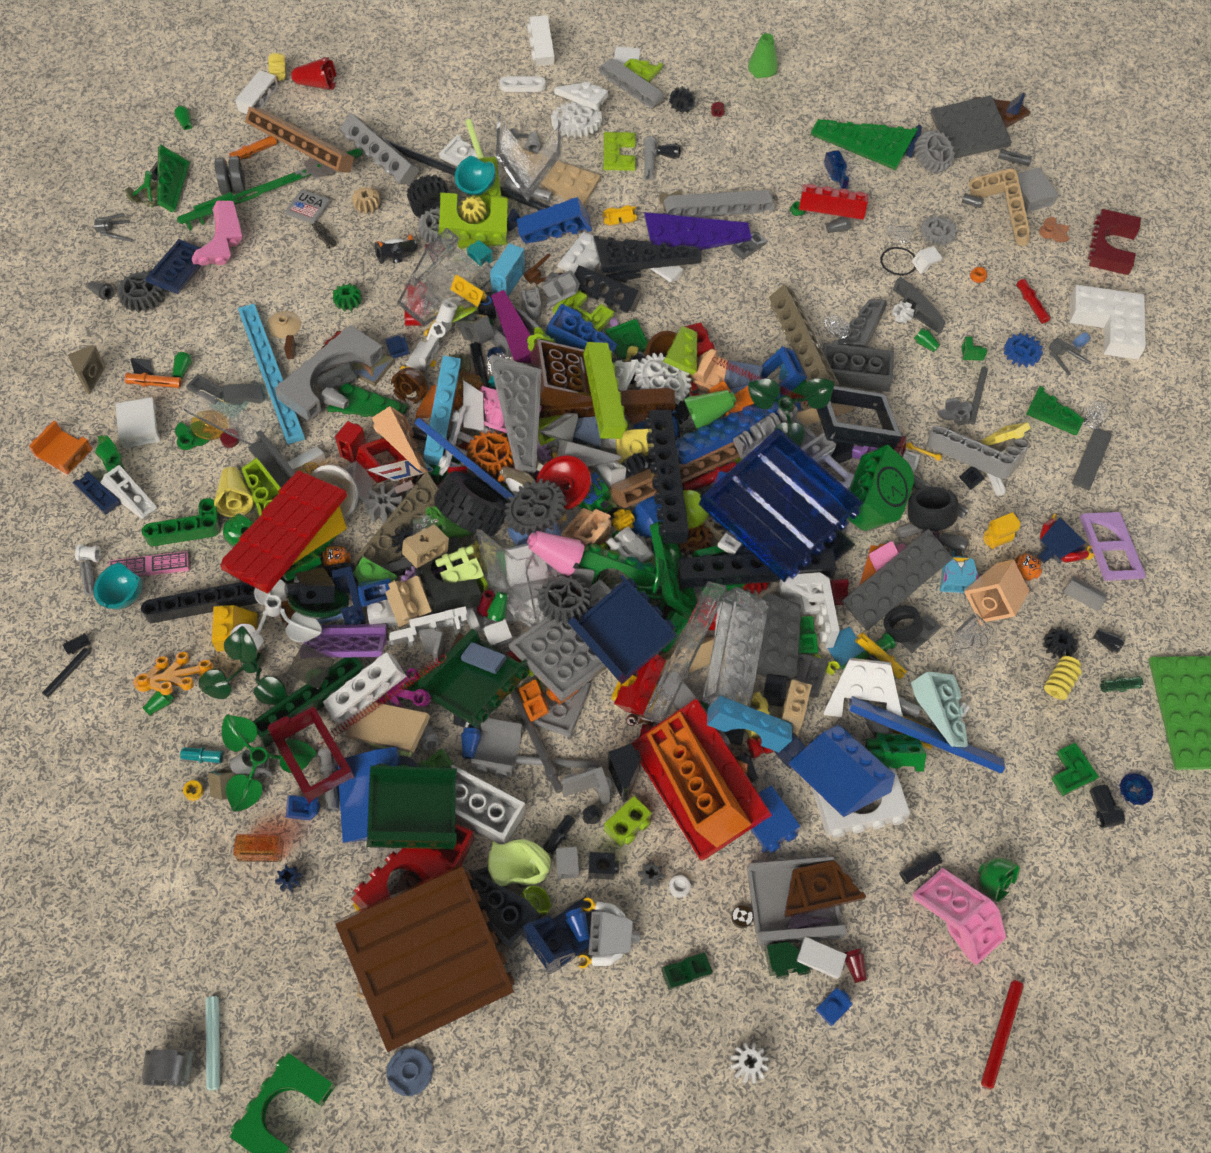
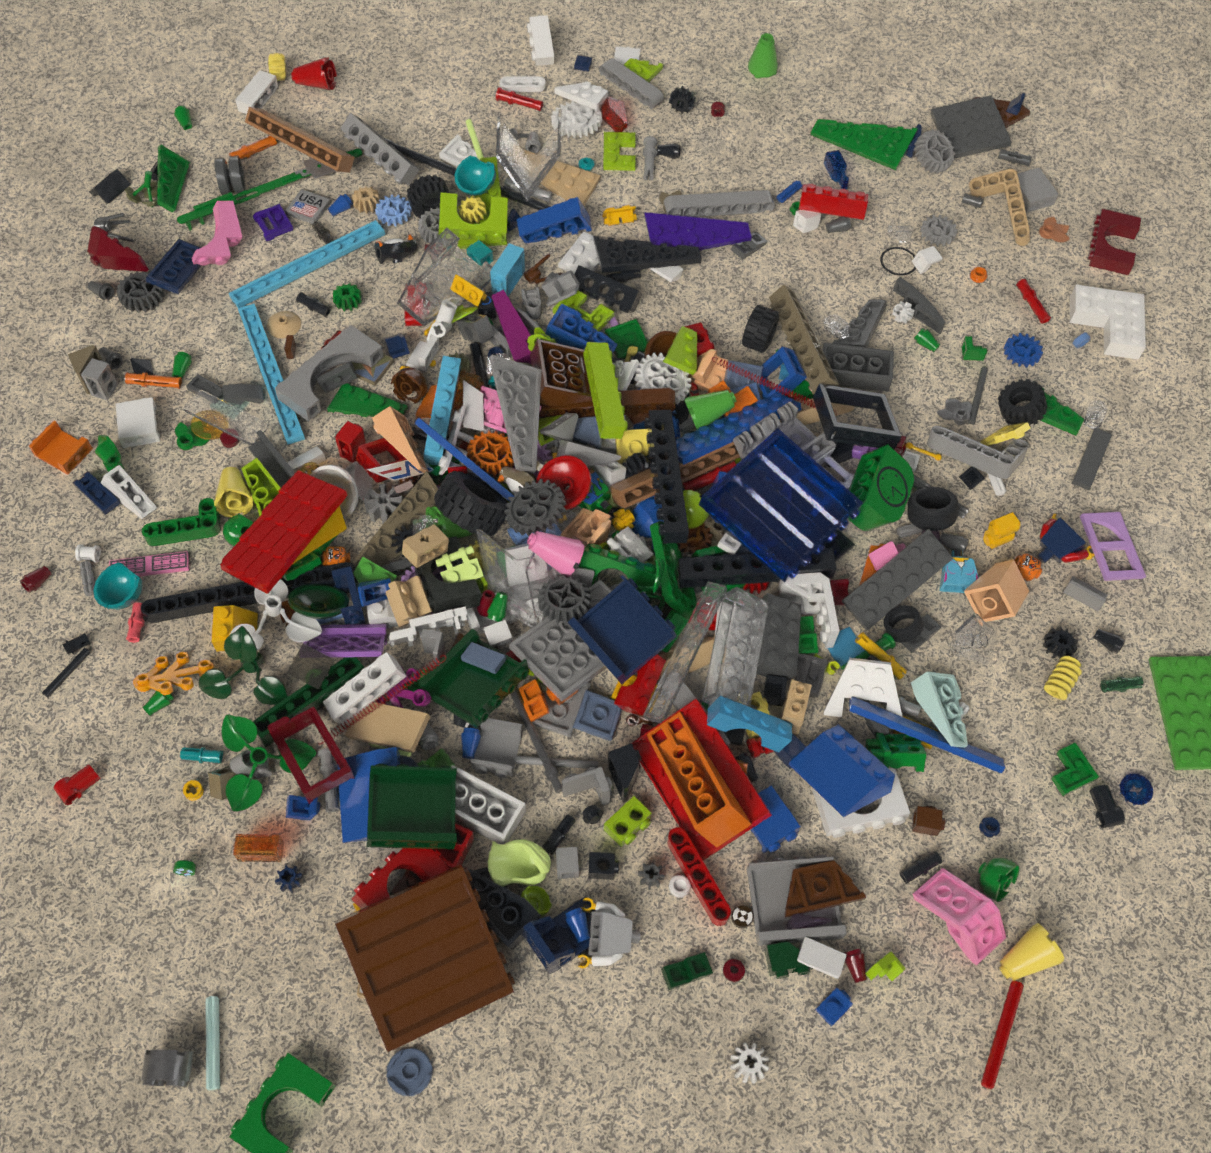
(35, 579): none -> dark red cone
(72, 787): none -> red piece
(99, 379): none -> light grey brick
(110, 186): none -> black panel
(111, 254): none -> dark red wedge
(112, 358): none -> dark grey cone
(135, 623): none -> coral pin
(184, 867): none -> green tile
(277, 219): none -> dark purple plate
(306, 264): none -> medium azure plate
(312, 587): black torso -> none
(313, 304): none -> black pin
(333, 397): light grey cone -> none
(340, 205): none -> blue cone
(393, 210): none -> light blue gear
(511, 97): none -> red pin
(583, 63): none -> dark blue plate
(586, 164): none -> teal plate
(597, 715): none -> sand blue tile
(614, 114): none -> clear red slope
(698, 886): none -> red beam
(731, 976): none -> dark red plate
(760, 328): none -> black tyre
(789, 191): none -> blue axle
(806, 220): none -> white panel
(816, 393): dark green plant -> none
(888, 965): none -> lime bracket
(928, 820): none -> reddish brown brick
(993, 823): none -> dark blue plate
(1020, 392): none -> black tyre
(1031, 954): none -> light yellow cone
(1059, 347): dark grey plant -> none

